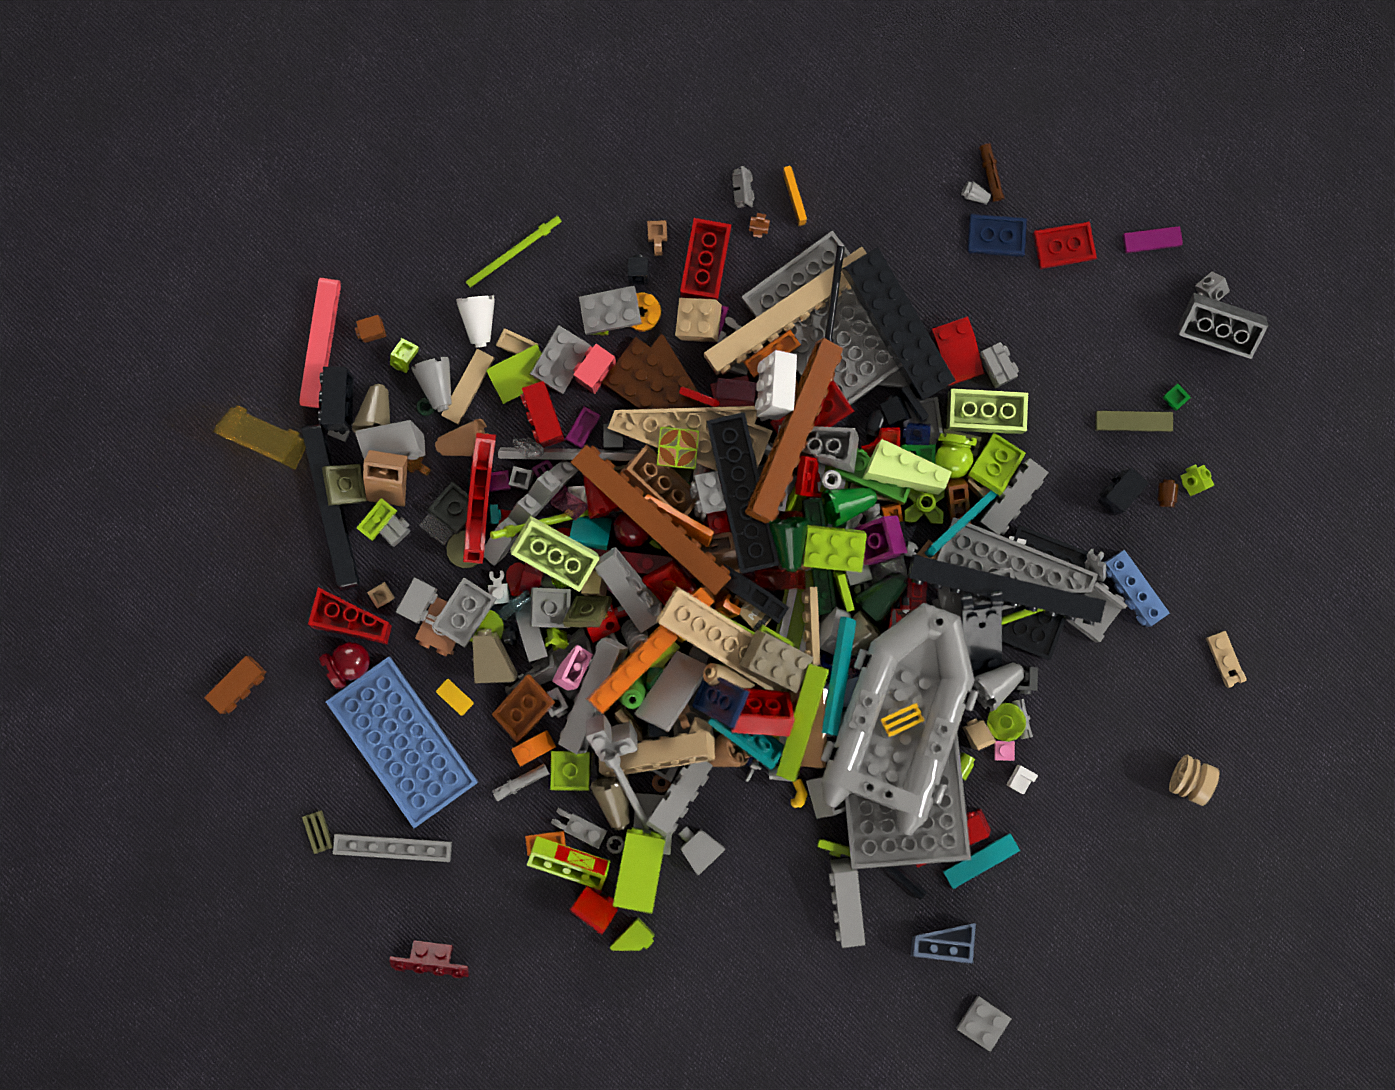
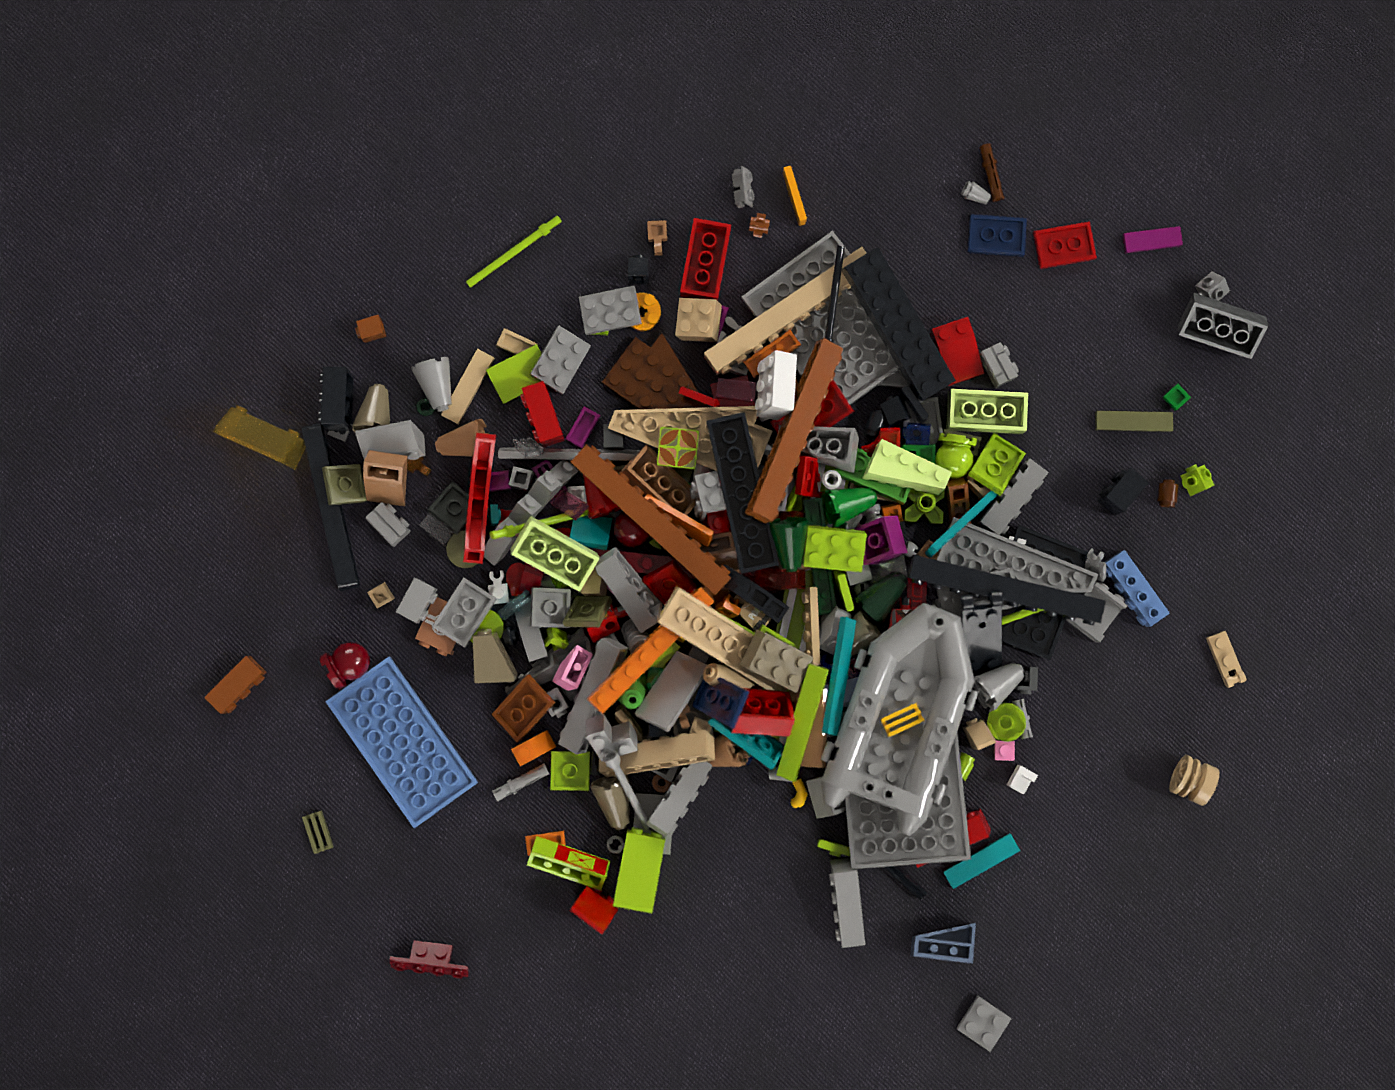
(319, 340): coral beam -> none
(340, 617): red wedge -> none
(376, 519): lime plate -> none
(392, 847): light grey plate -> none
(403, 355): lime bracket -> none
(454, 697): yellow sticker -> none
(477, 318): white cone -> none
(581, 828): light grey hinge -> none
(594, 368): coral brick -> none
(634, 938): lime slope -> none
(700, 849): light grey torso -> none
(754, 765): light grey piece -> none

